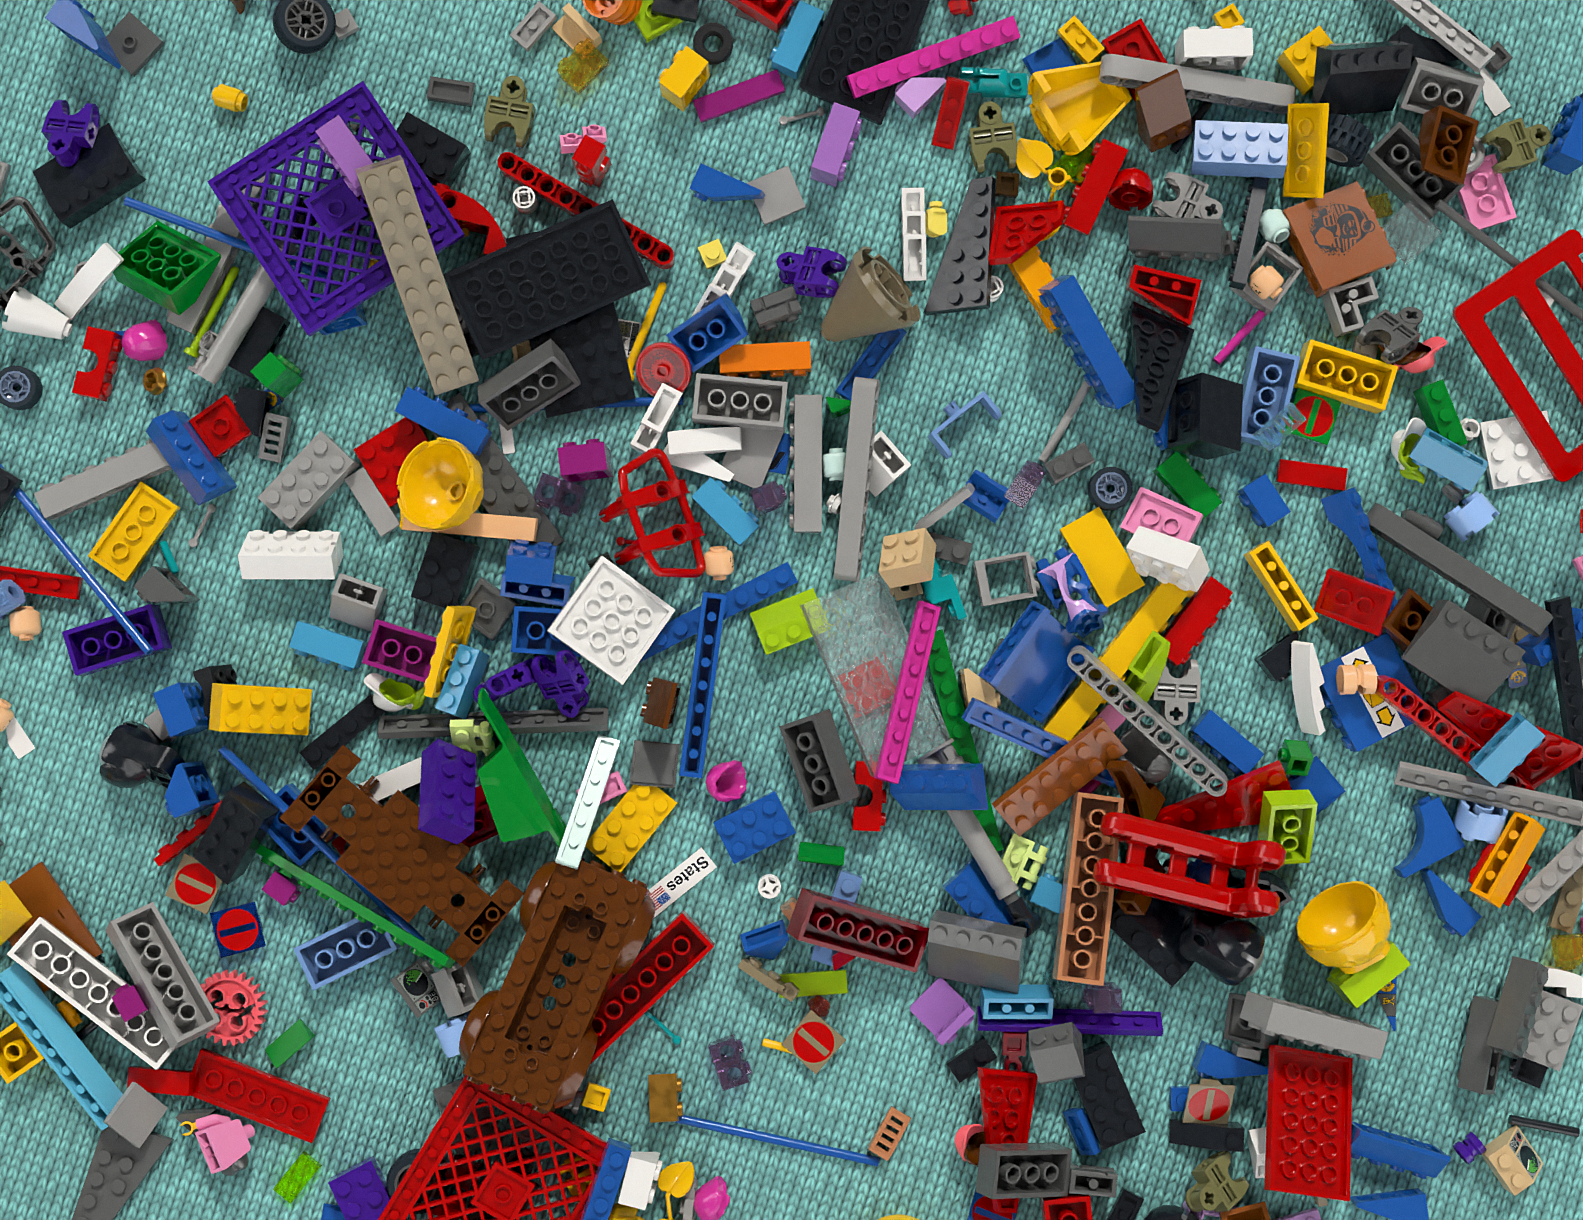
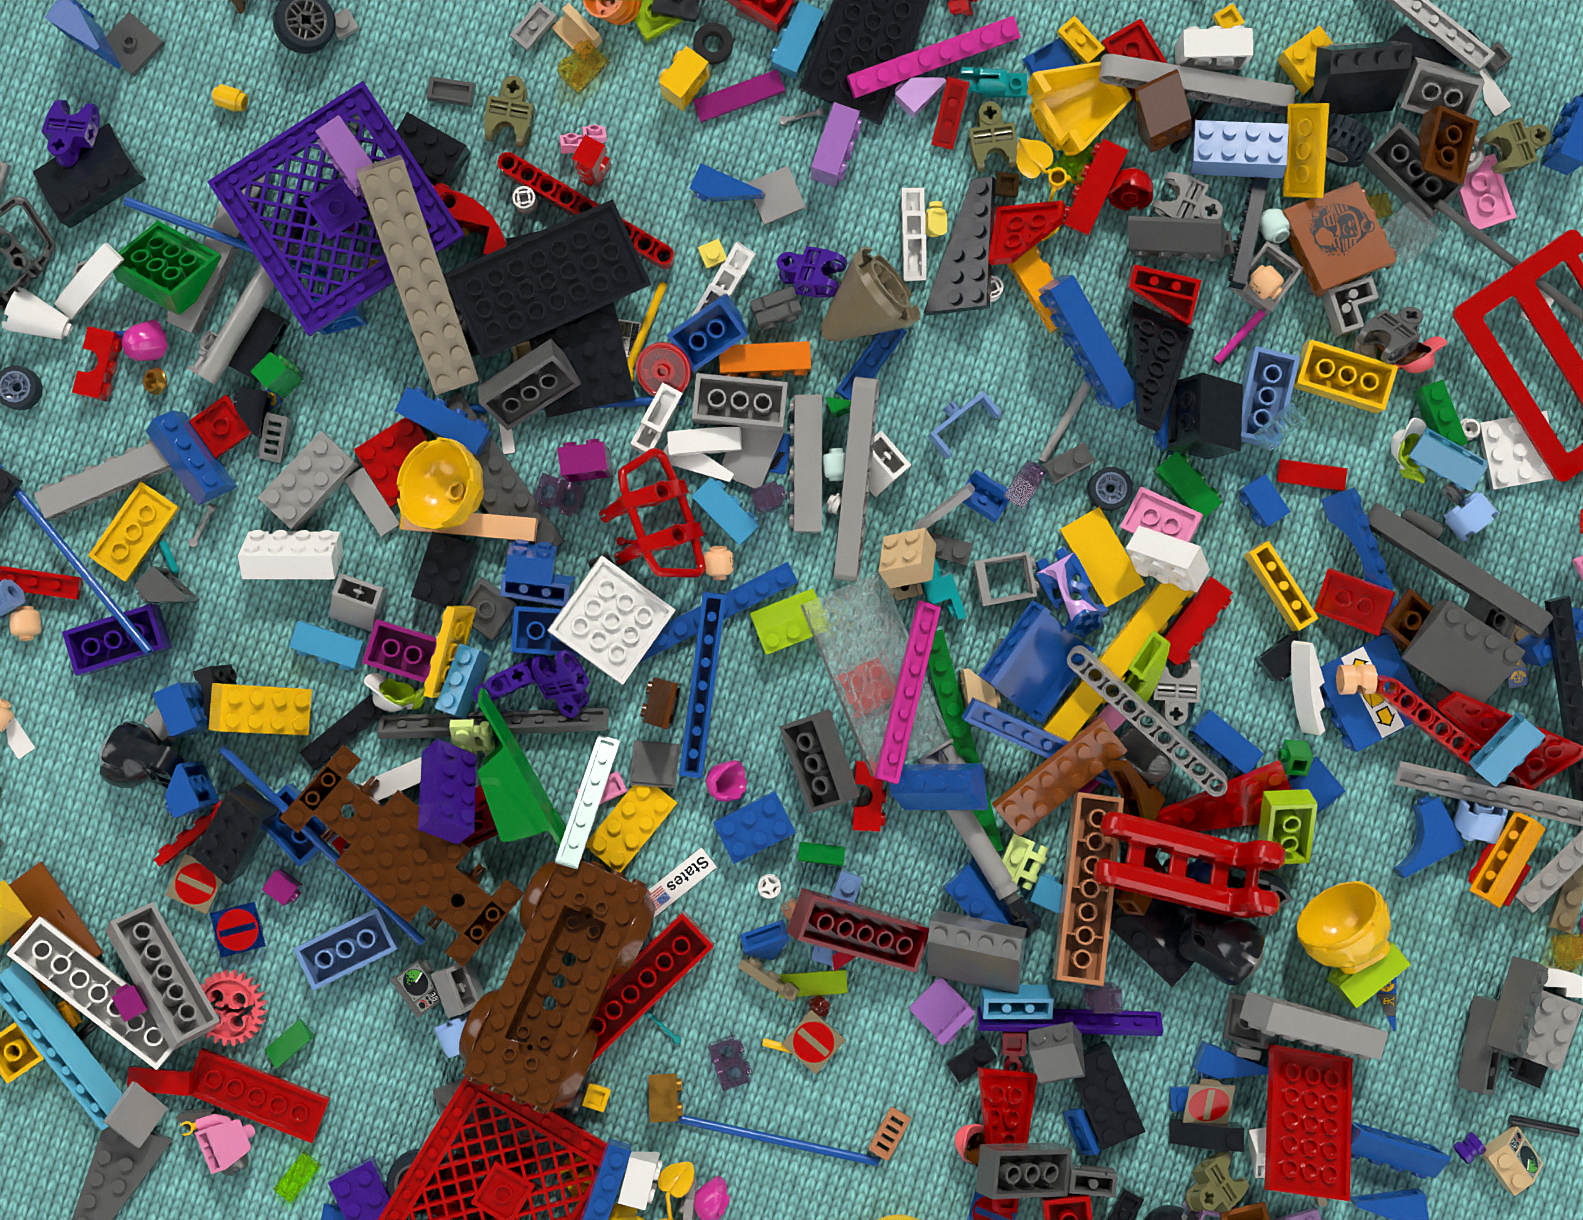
(212, 312): lime bar -> none
(362, 912): green plate -> none
(1319, 415): piece -> none
(1449, 906): blue slope -> none

